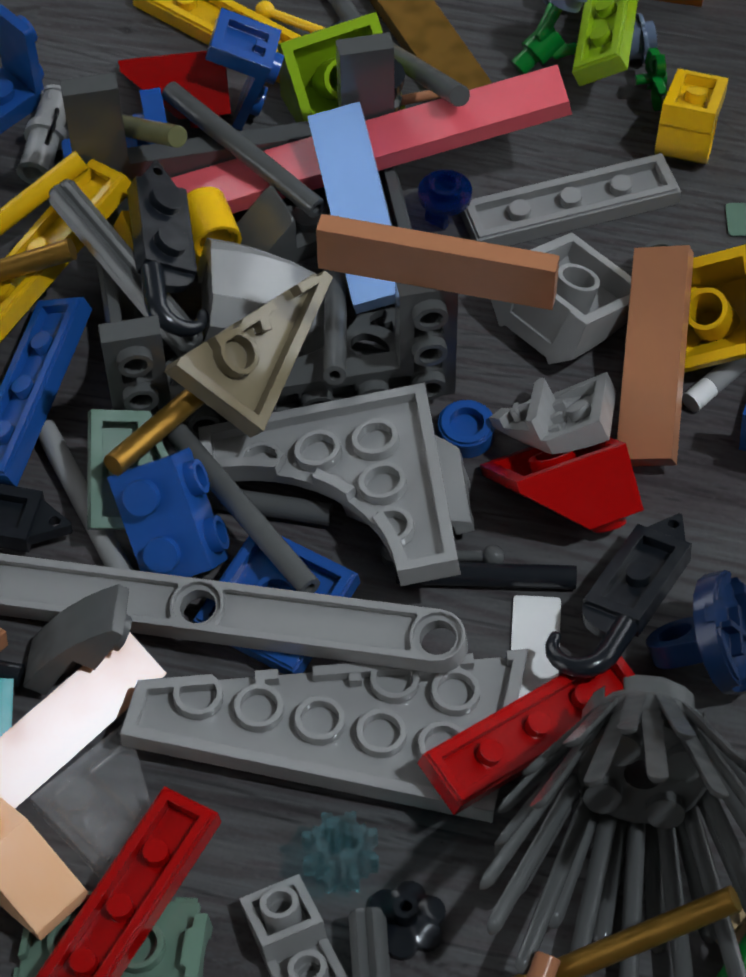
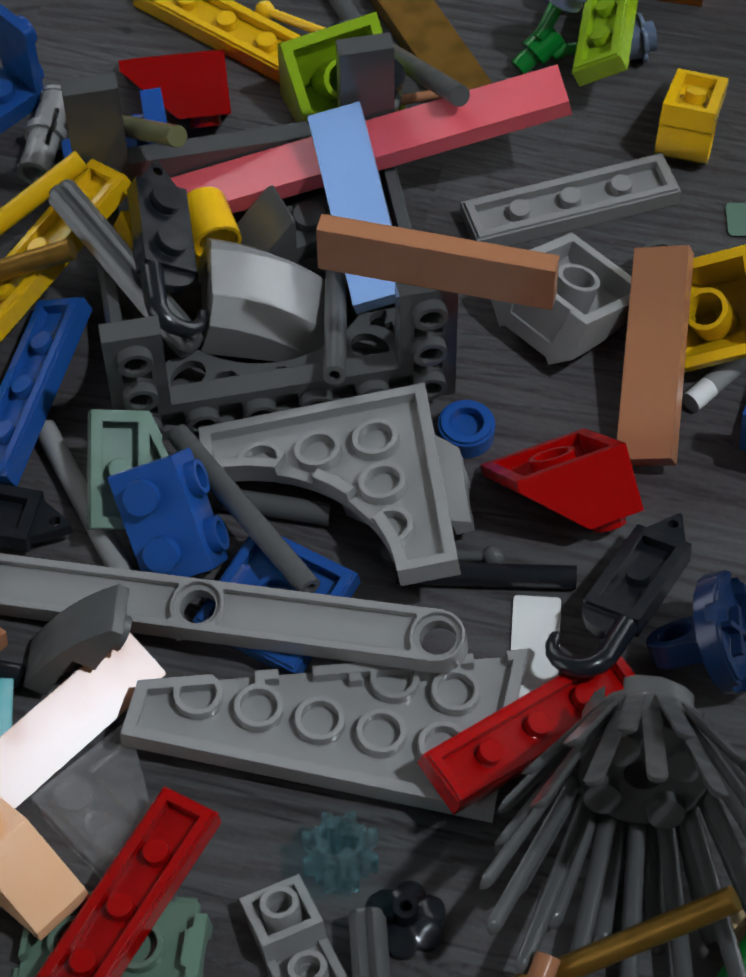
(151, 432): pearl gold bar -> none
(243, 149): dark grey piece -> none
(248, 49): blue bracket -> none
(250, 361): dark tan wing -> none
(444, 195): clear blue plate -> none
(561, 420): light grey slope -> none
(655, 78): green plant -> none

